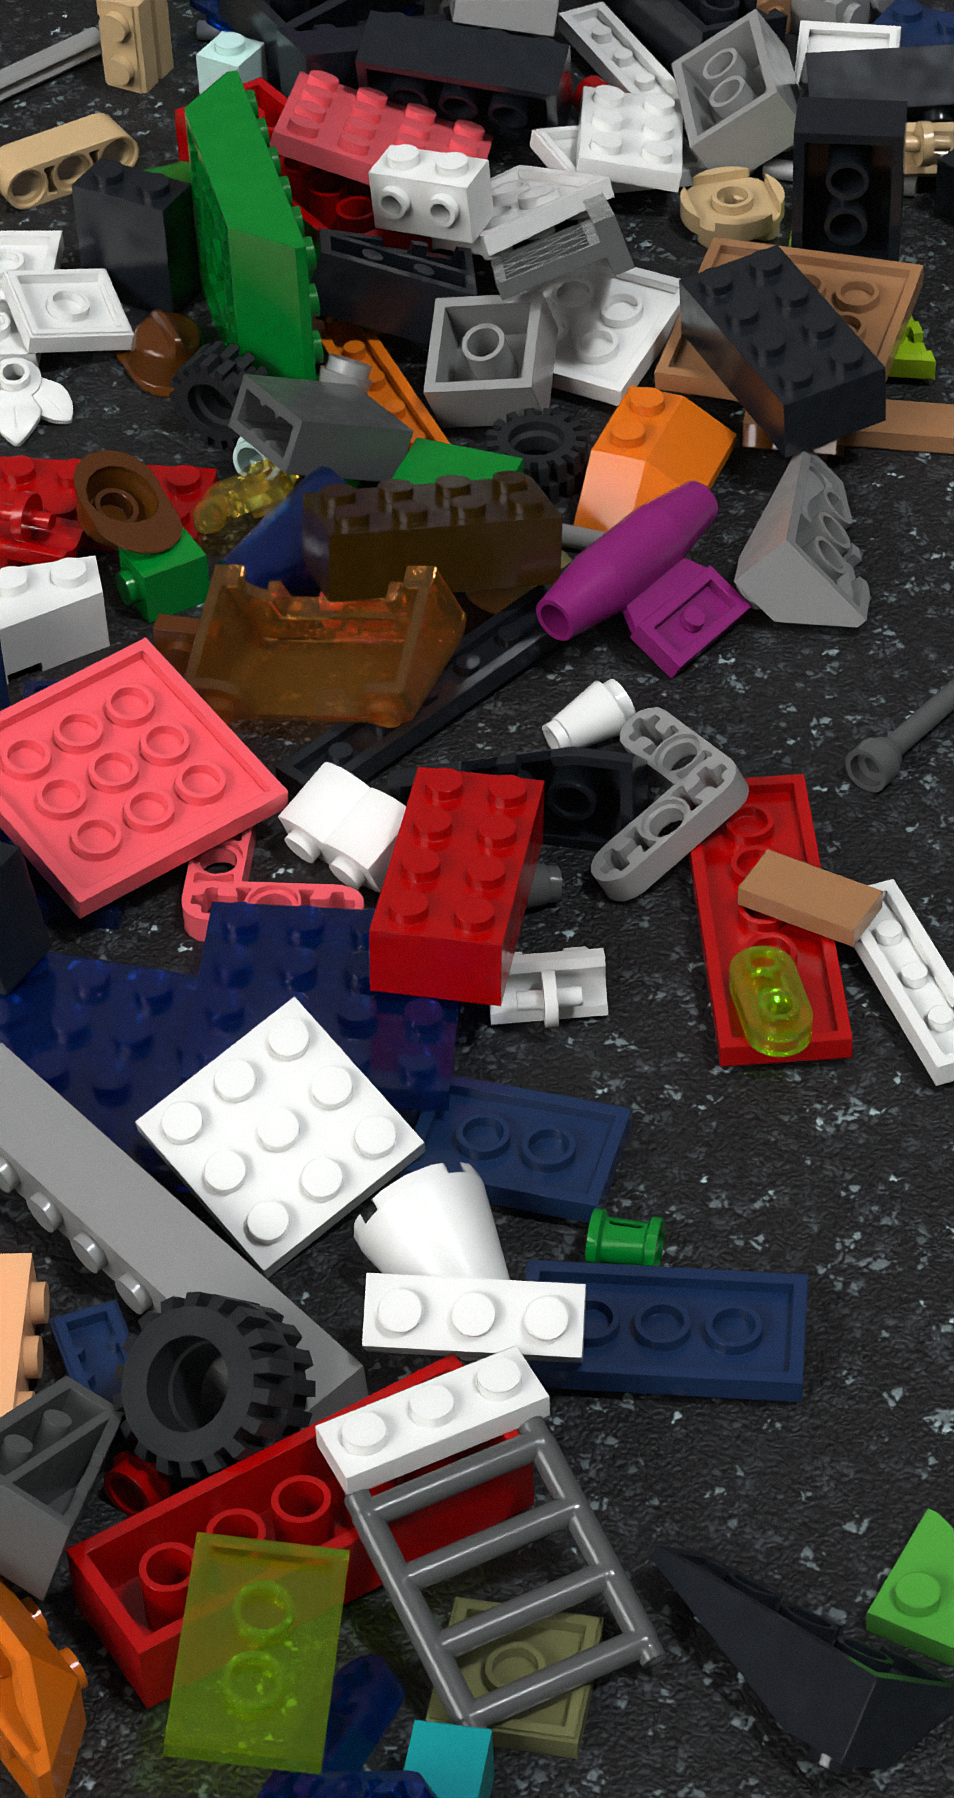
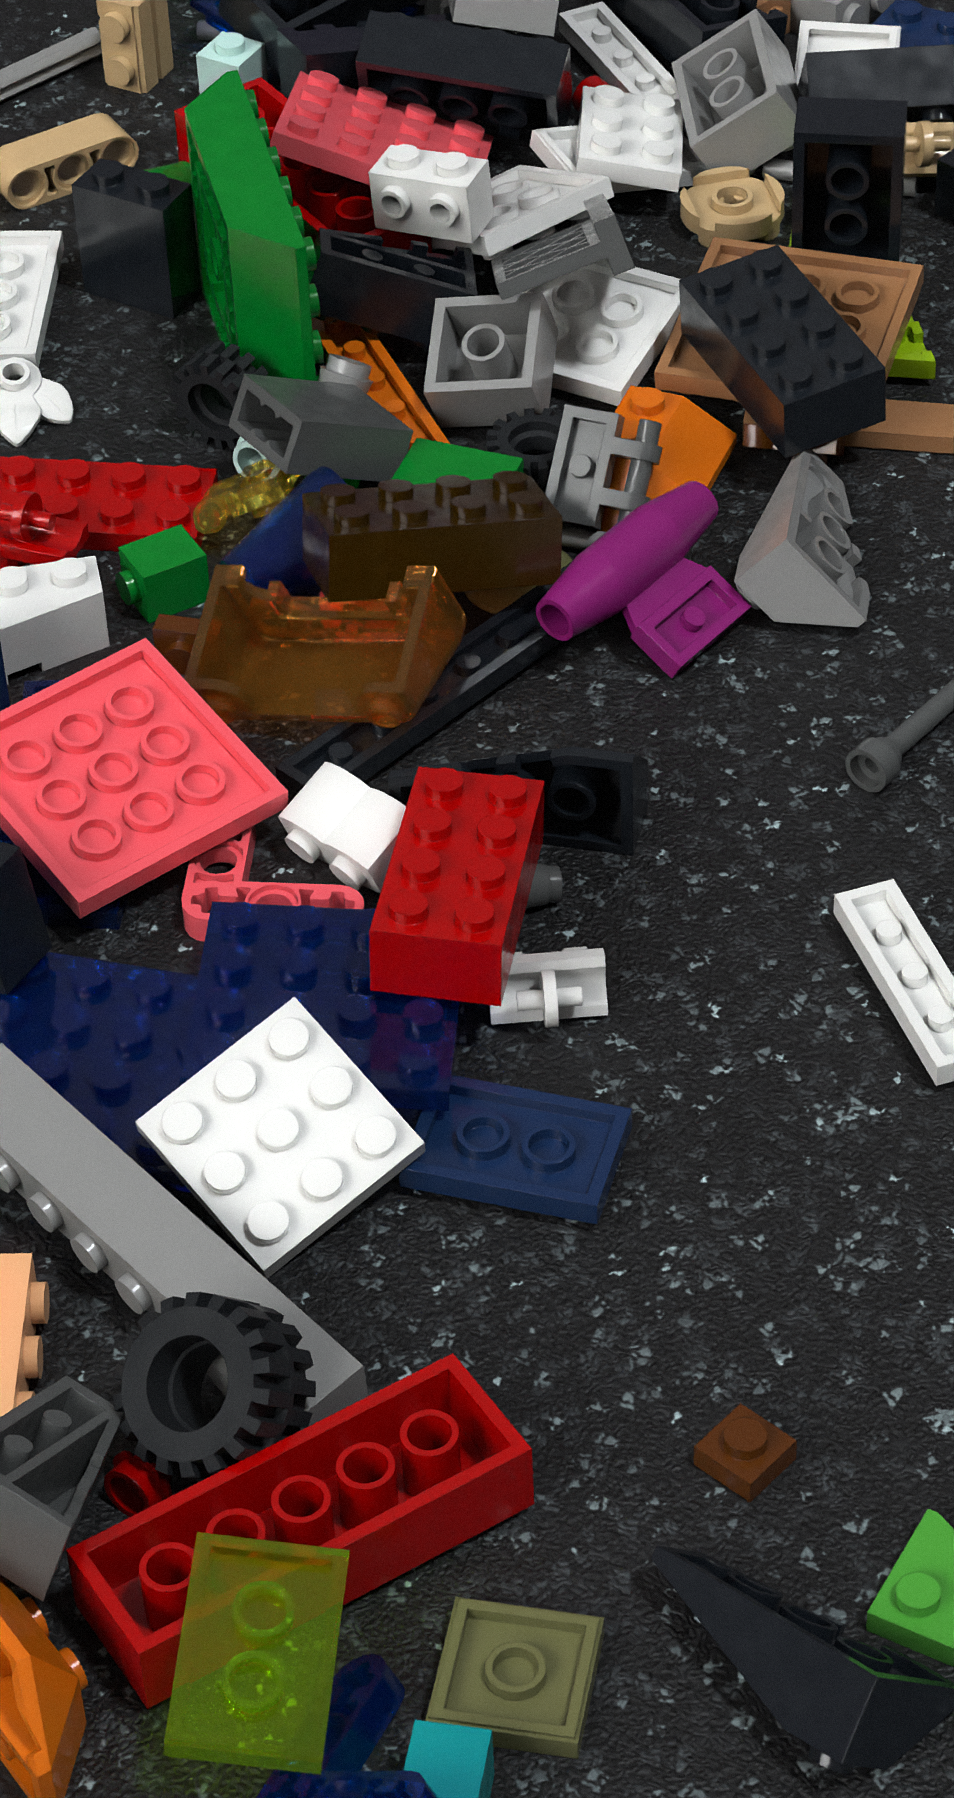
(66, 310): white tile -> none
(91, 1346): dark blue plate -> none
(124, 504): reddish brown piece -> none
(160, 349): reddish brown piece -> none
(432, 1420): white plate -> none
(434, 1227): white cone -> none
(473, 1317): white brick -> none
(567, 1509): dark grey bar -> none
(586, 461): none -> plate
(590, 717): white cone -> none
(624, 1240): green bush -> none
(683, 1331): dark blue plate -> none
(707, 782): light grey beam -> none
(745, 1452): none -> reddish brown plate
(770, 1001): clear neon green plate -> none
(779, 820): red plate -> none
(810, 897): medium nougat tile -> none

